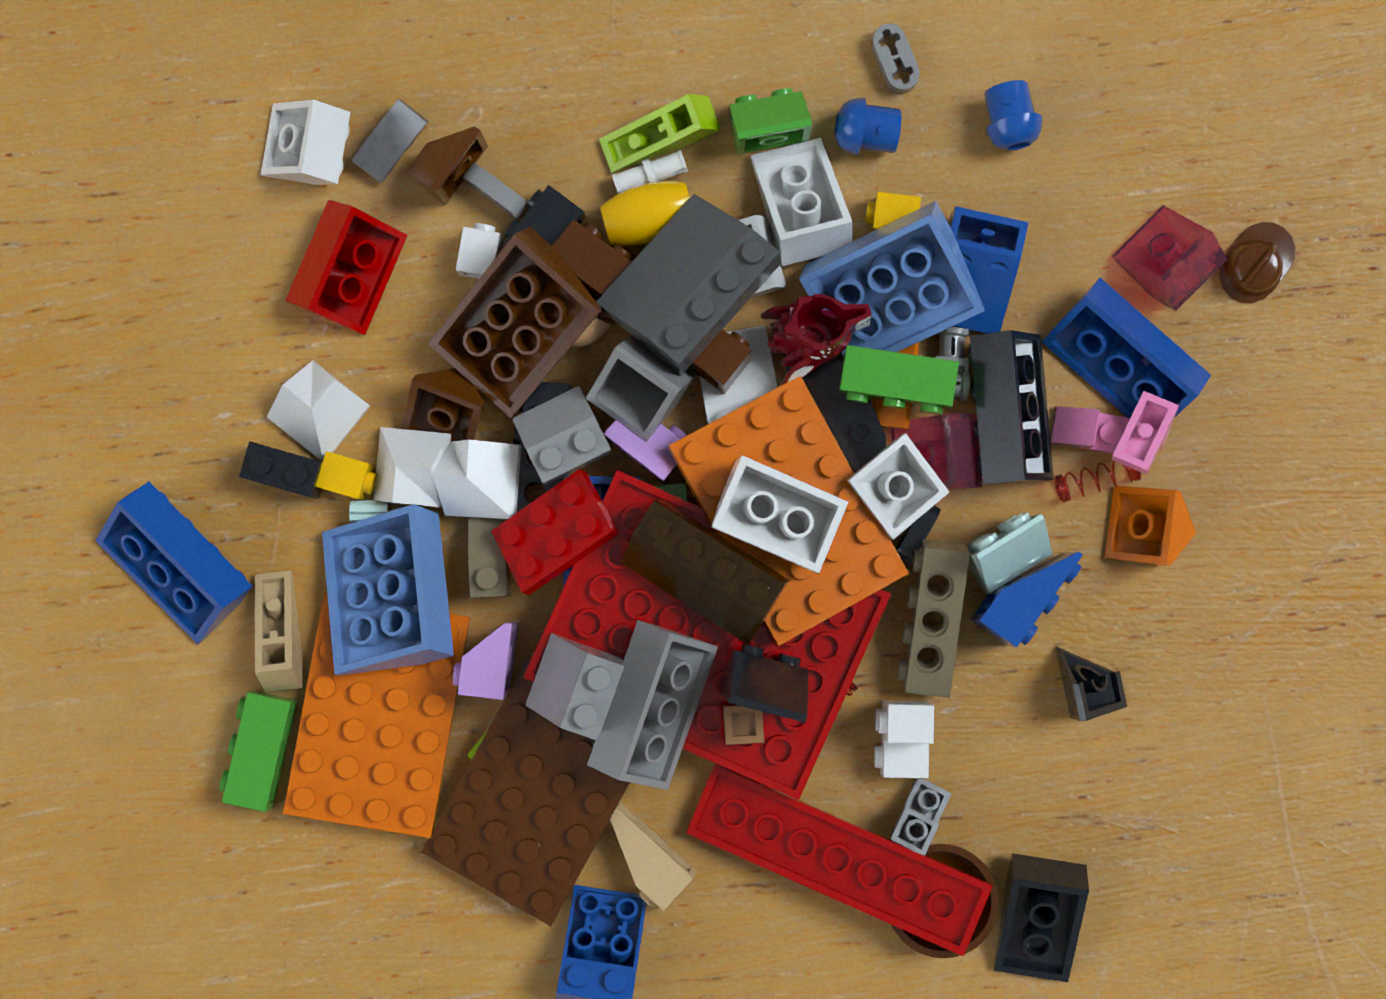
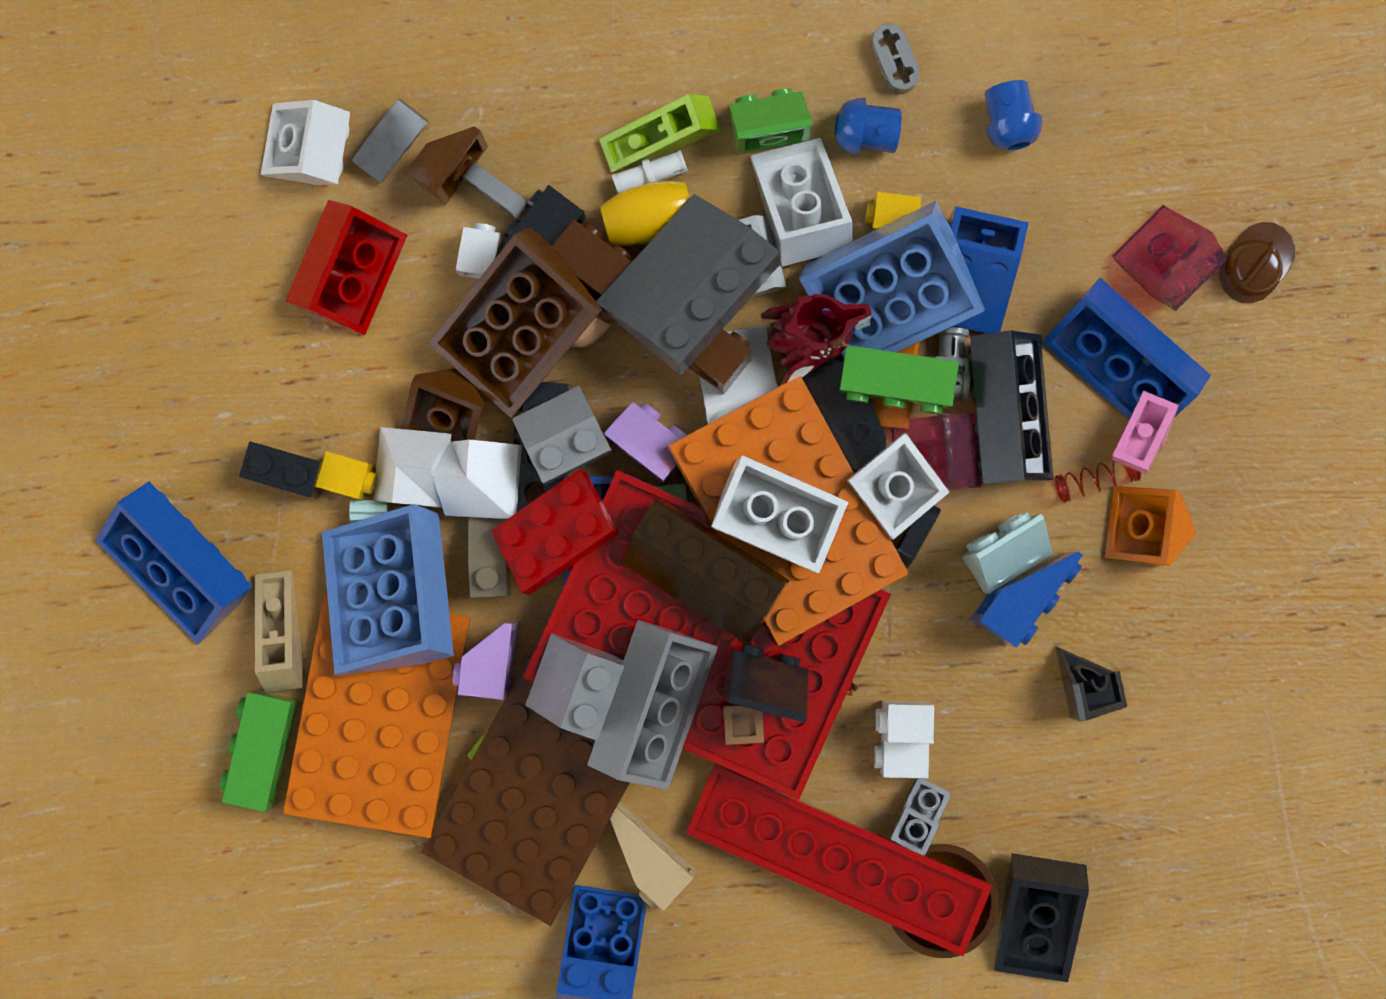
(317, 409): white slope -> none
(638, 388): light grey slope -> none
(934, 675): dark tan brick -> none
(1087, 429): bright pink slope -> none

